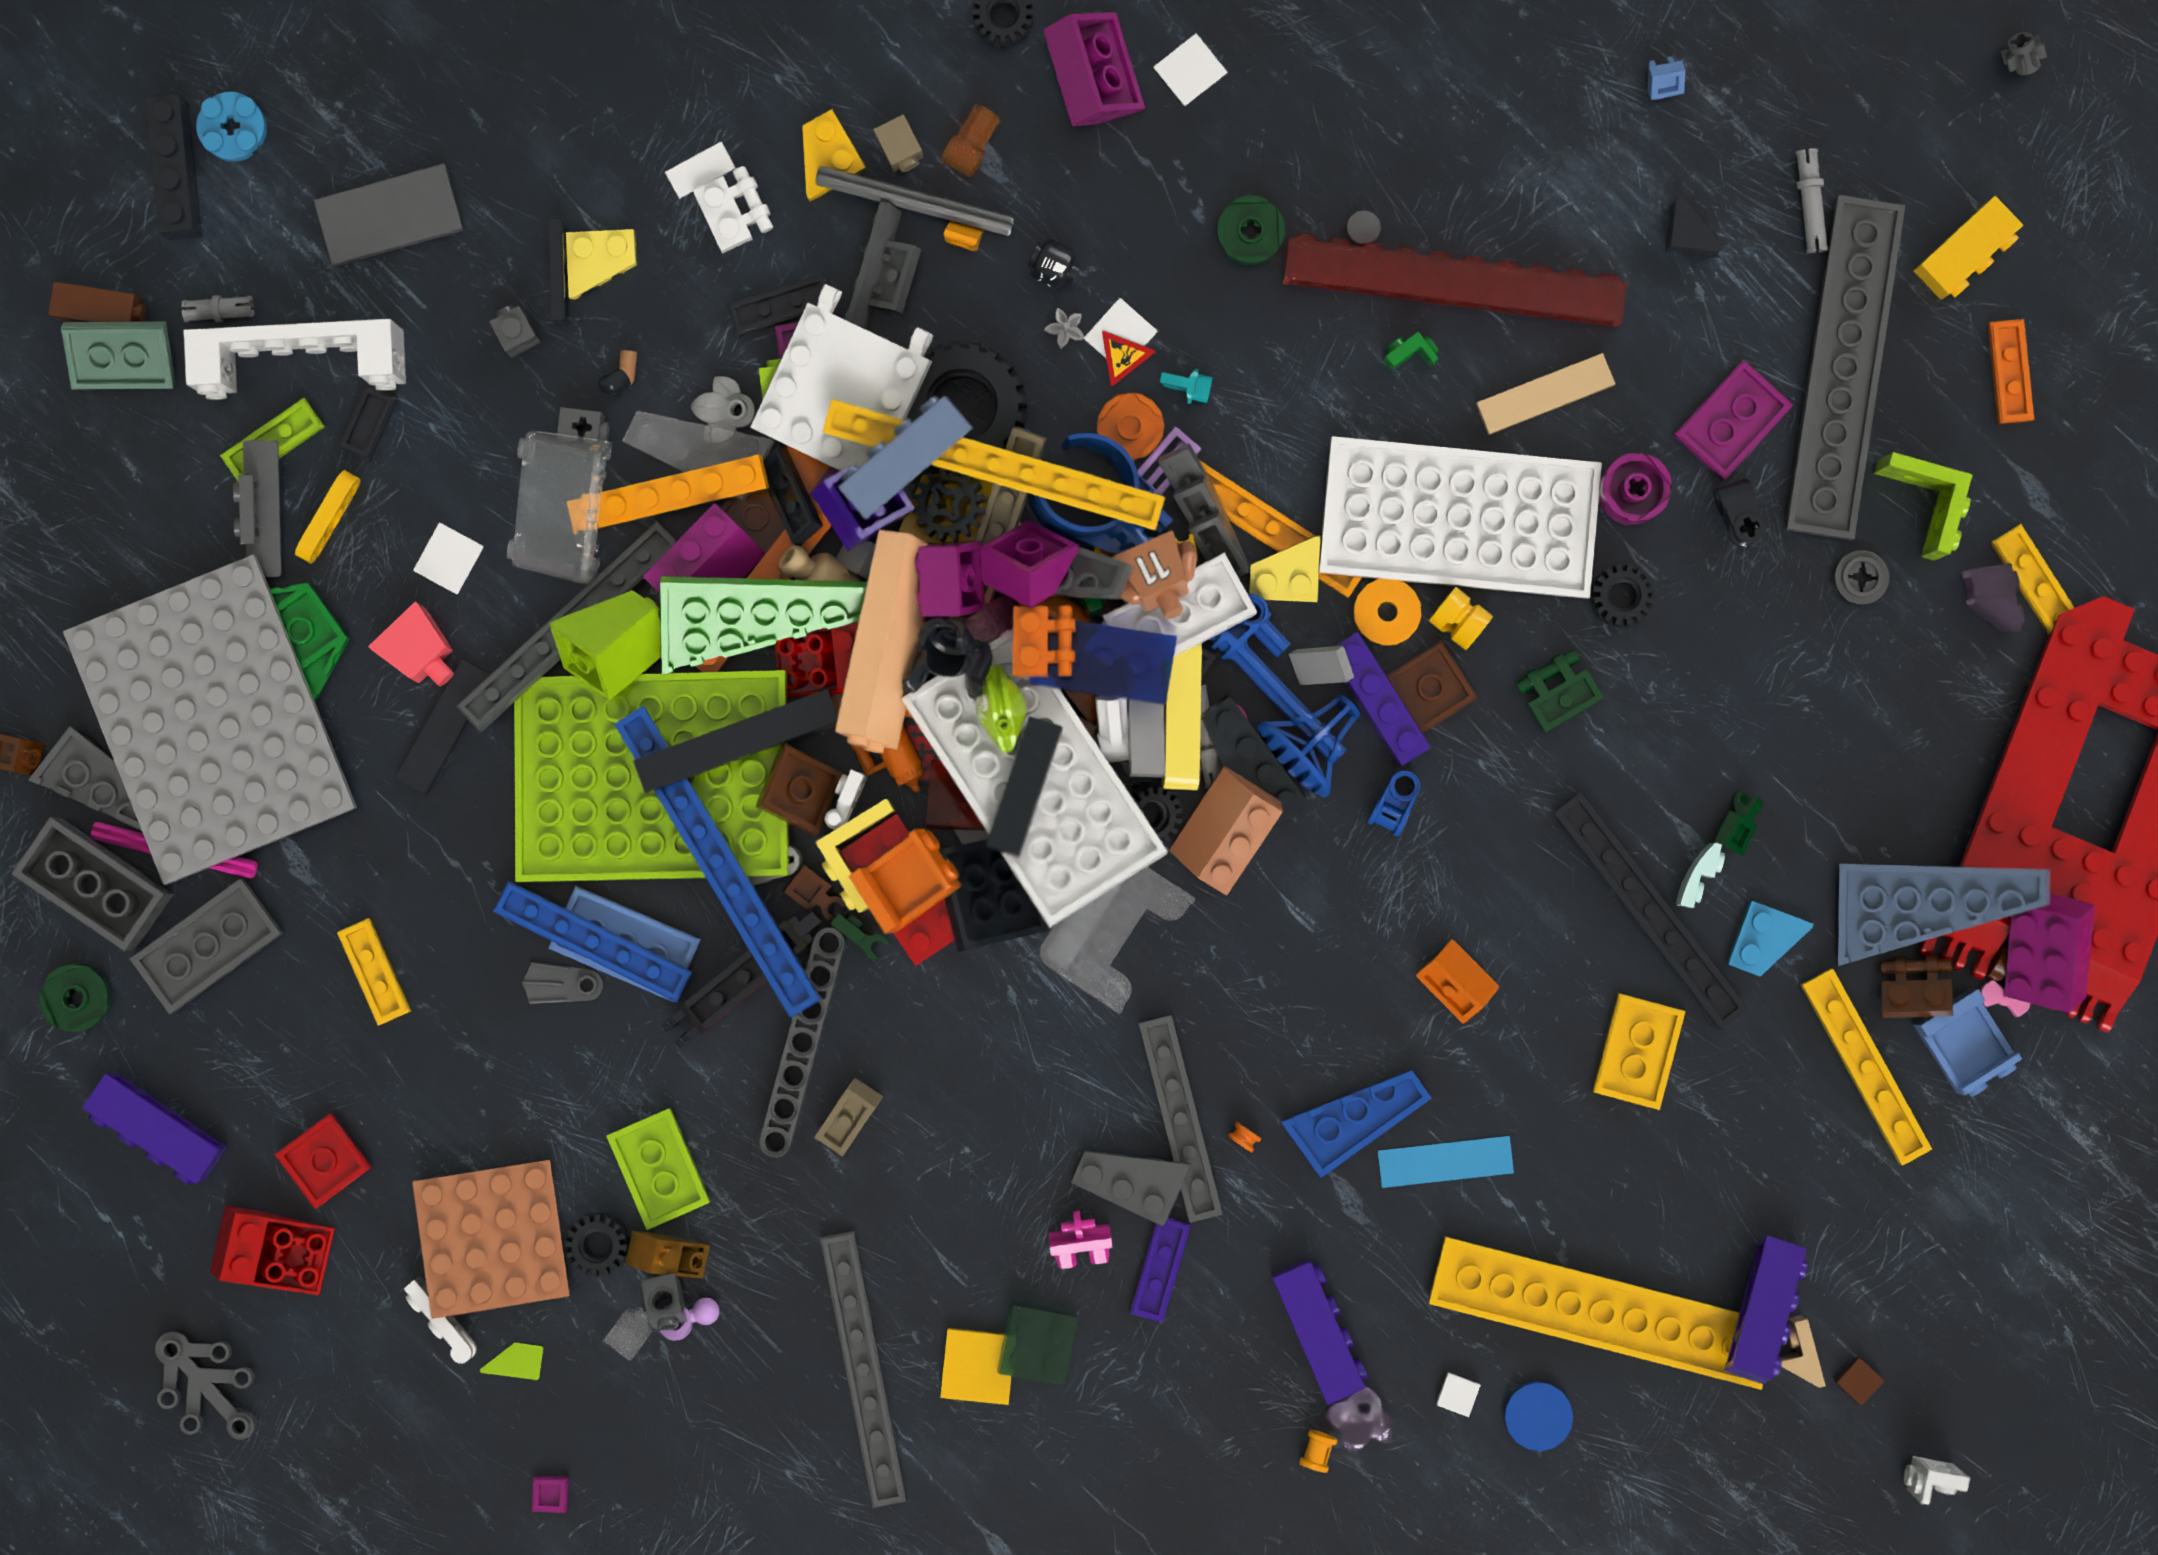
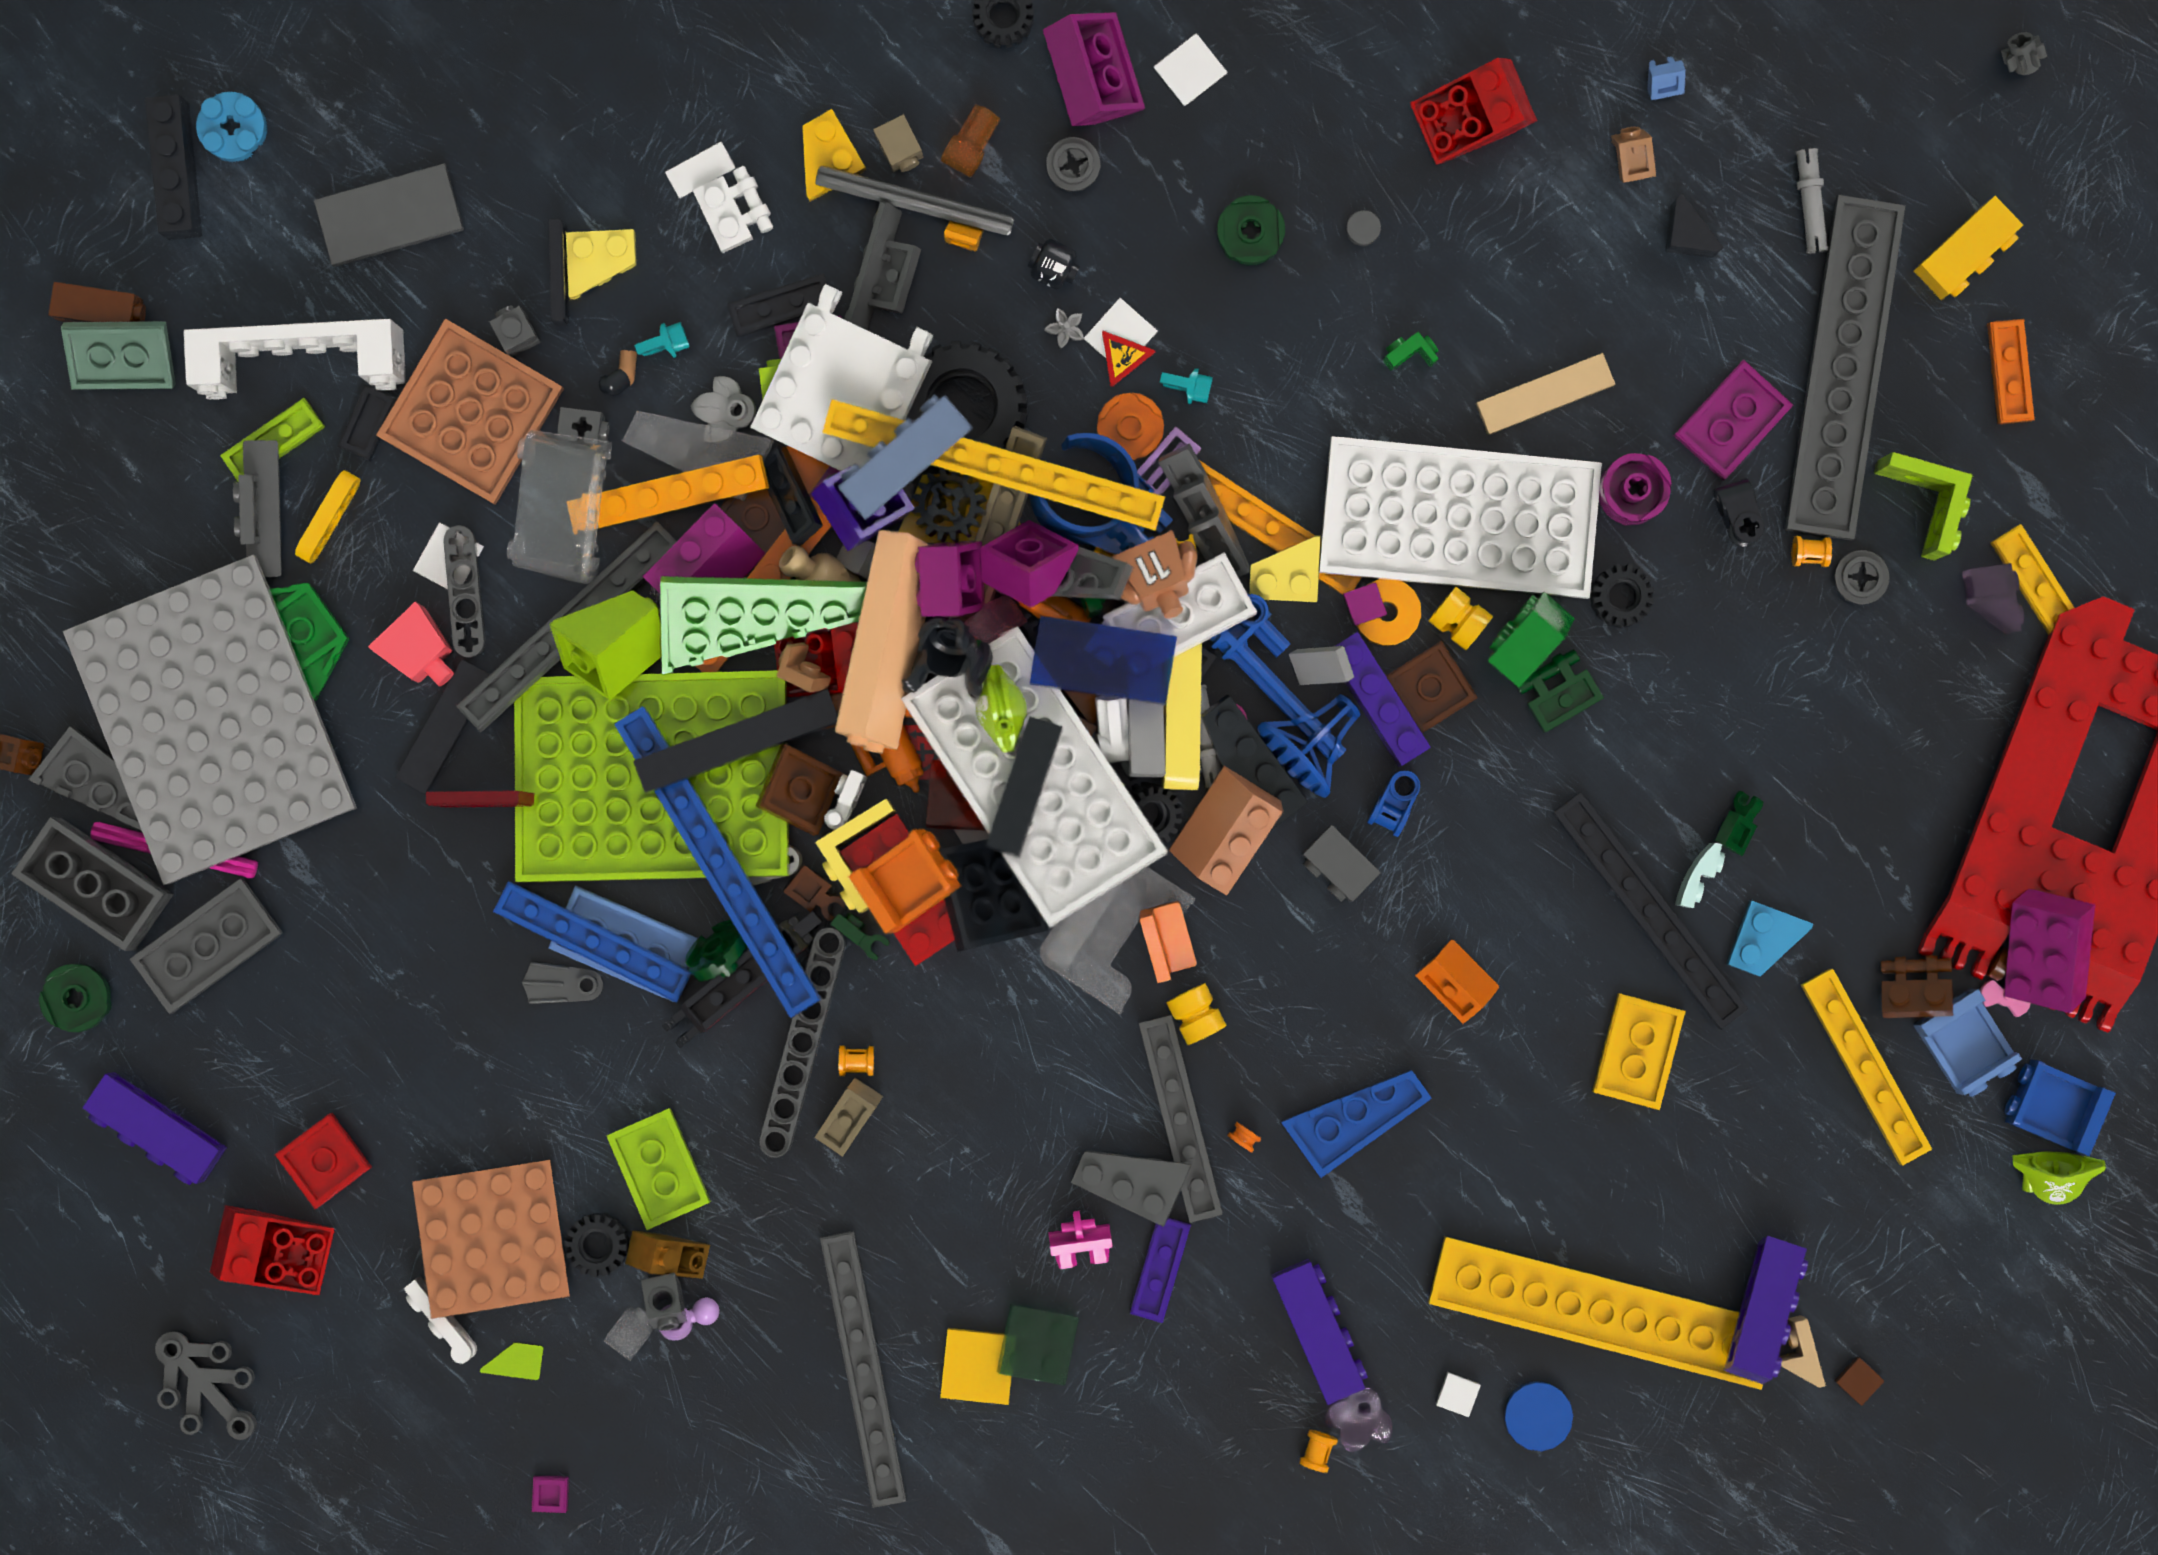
(217, 308): light grey pin -> none
(374, 971): yellow tile -> none
(467, 591): none -> dark grey beam
(469, 411): none -> nougat plate
(480, 799): none -> dark red tile
(671, 338): none -> teal piece
(717, 953): none -> dark green plate
(799, 672): none -> medium nougat bracket
(856, 1060): none -> light orange bush
(1031, 641): orange plate -> none
(1079, 150): none -> dark grey gear
(1167, 939): none -> orange panel
(1196, 1014): none -> yellow wheel
(1339, 864): none -> dark grey brick
(1364, 604): none -> magenta tile
(1445, 1161): dark azure sticker -> none
(1454, 281): clear red brick -> none
(1473, 110): none -> red slope
(1529, 638): none -> green brick
(1634, 154): none -> medium nougat bracket
(1811, 551): none -> light orange bush
(1911, 903): sand blue wing -> none
(1926, 1472): white bracket -> none
(2056, 1175): none -> lime hat
(2058, 1107): none -> blue panel

